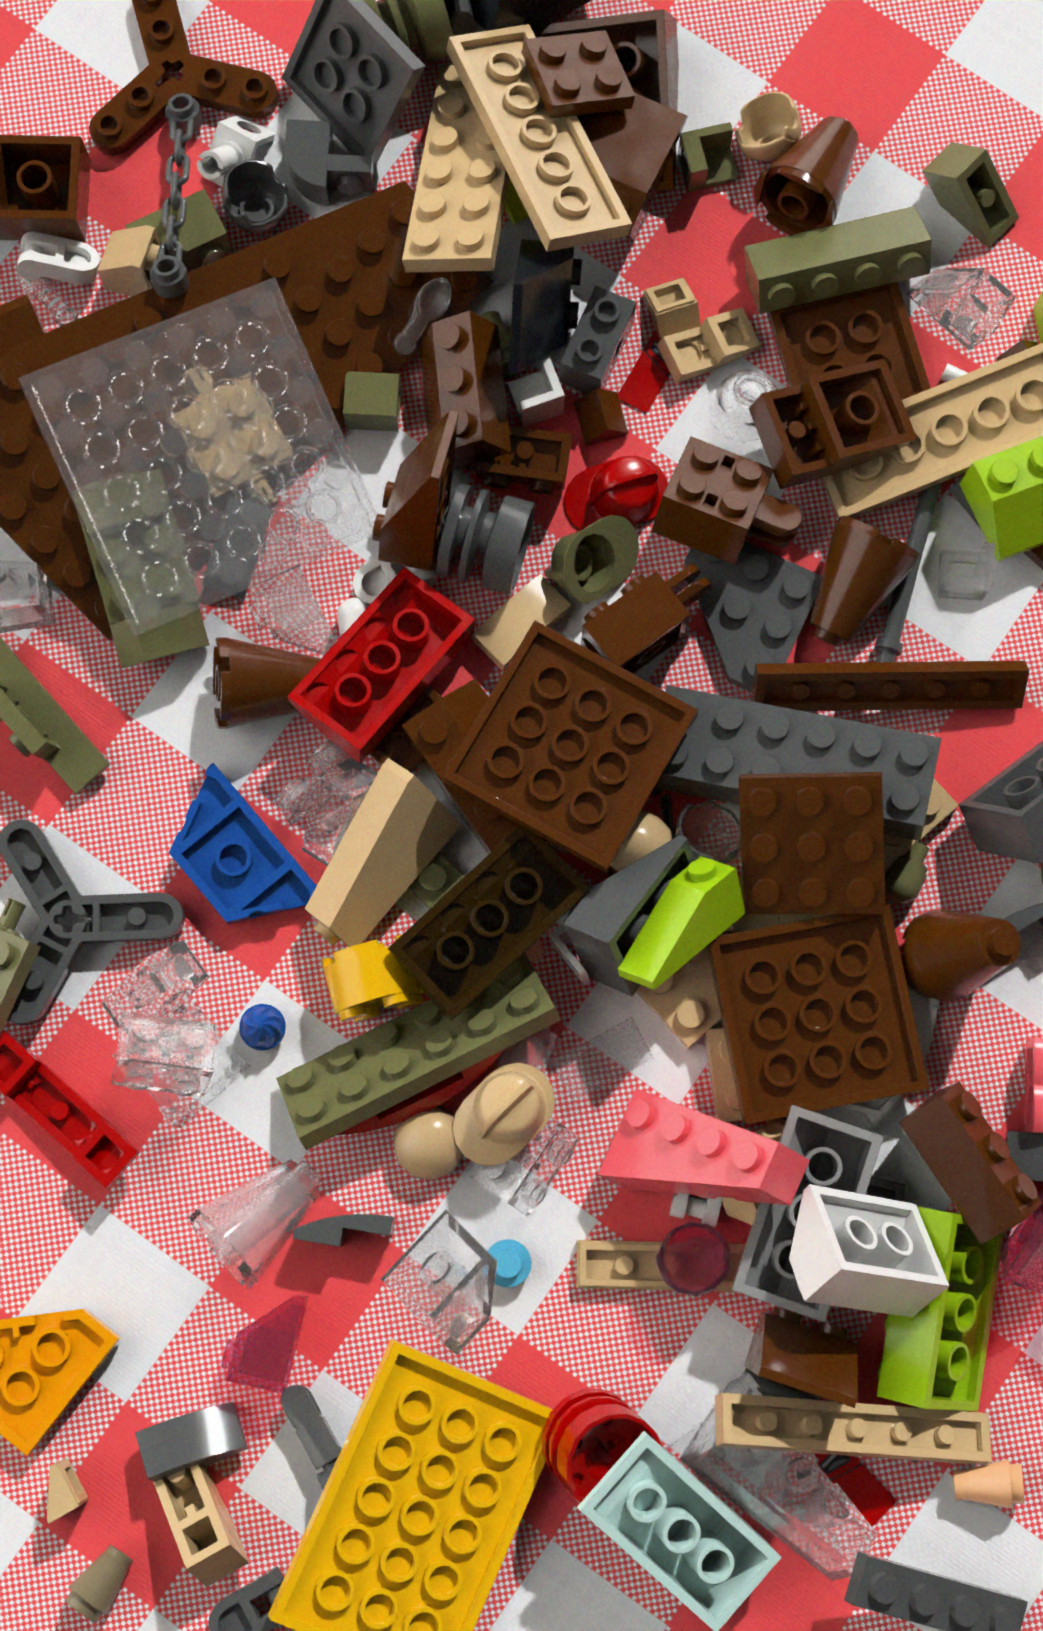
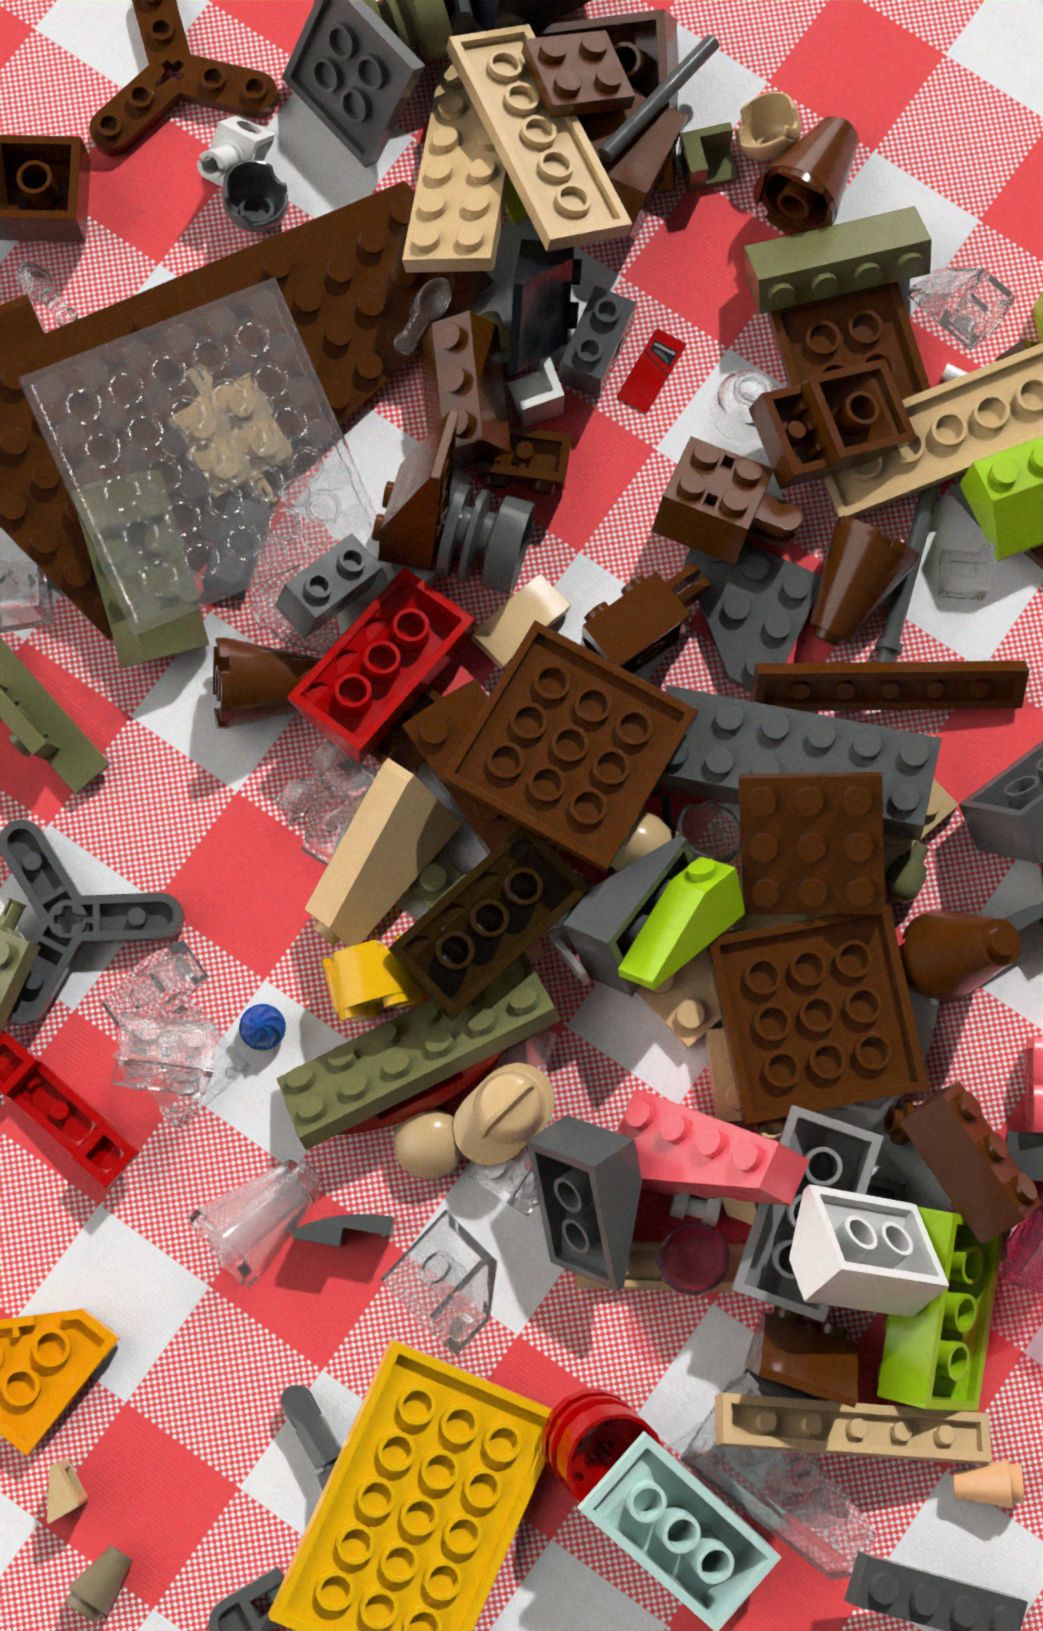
(56, 259): white plate -> none
(129, 260): tan slope -> none
(168, 272): dark grey piece -> none
(191, 1440): dark grey slope -> none
(201, 235): olive slope -> none
(201, 1524): tan slope -> none
(237, 856): blue wing -> none
(266, 1348): clear pink slope -> none
(318, 170): dark grey brick -> none
(328, 586): none -> dark grey brick
(372, 401): olive panel -> none
(512, 1264): medium azure plate -> none
(587, 1197): none -> dark grey slope
(595, 558): olive piece -> none
(600, 416): reddish brown slope -> none
(601, 1059): clear tile -> none
(617, 487): red piece -> none
(658, 98): none -> dark grey bar
(672, 307): tan slope -> none
(710, 346): tan slope -> none
(857, 1484): red sticker -> none
(892, 1118): none -> reddish brown plate
(971, 191): olive slope -> none

